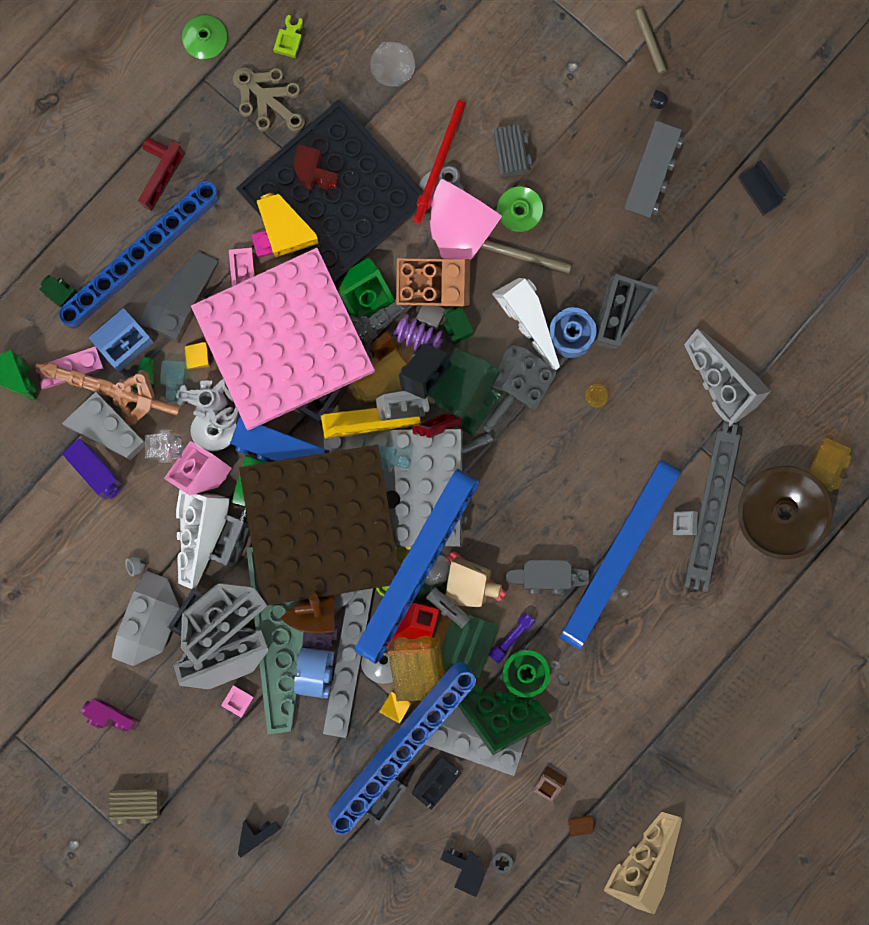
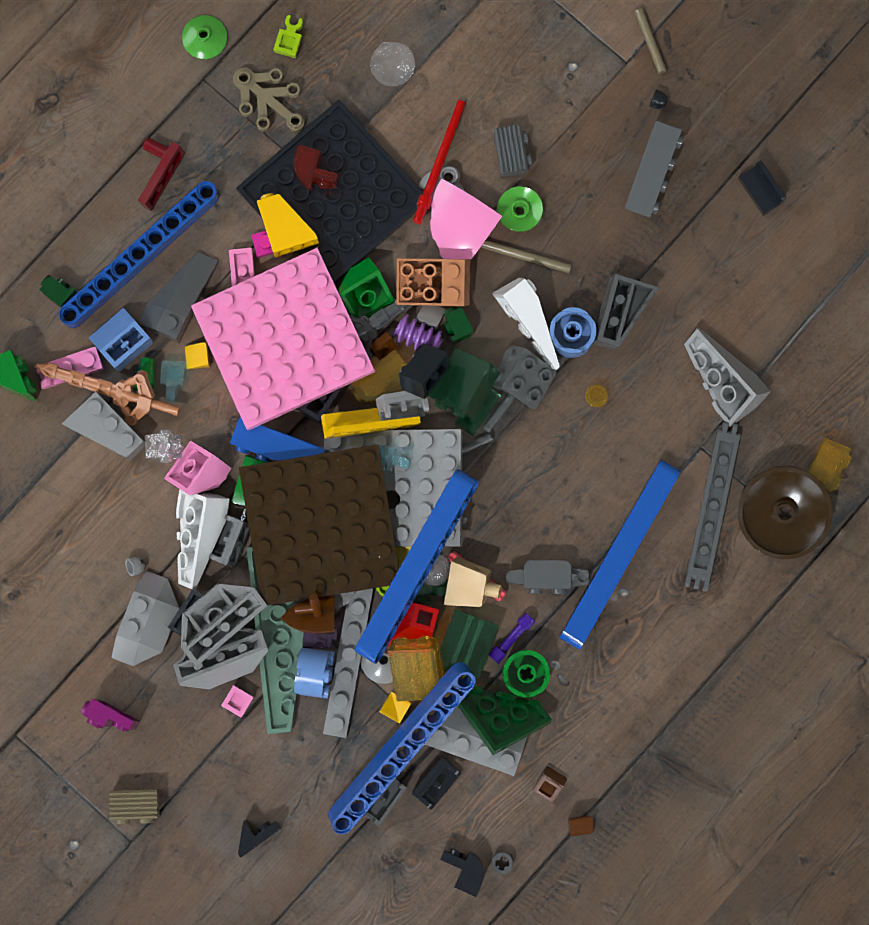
(92, 469): dark purple window -> none
(201, 434): white dish -> none
(210, 401): light grey animal -> none
(436, 425): dark red tile -> none
(436, 597): dark grey pin -> none
(646, 870): tan wedge -> none
(685, 523): light grey tile -> none

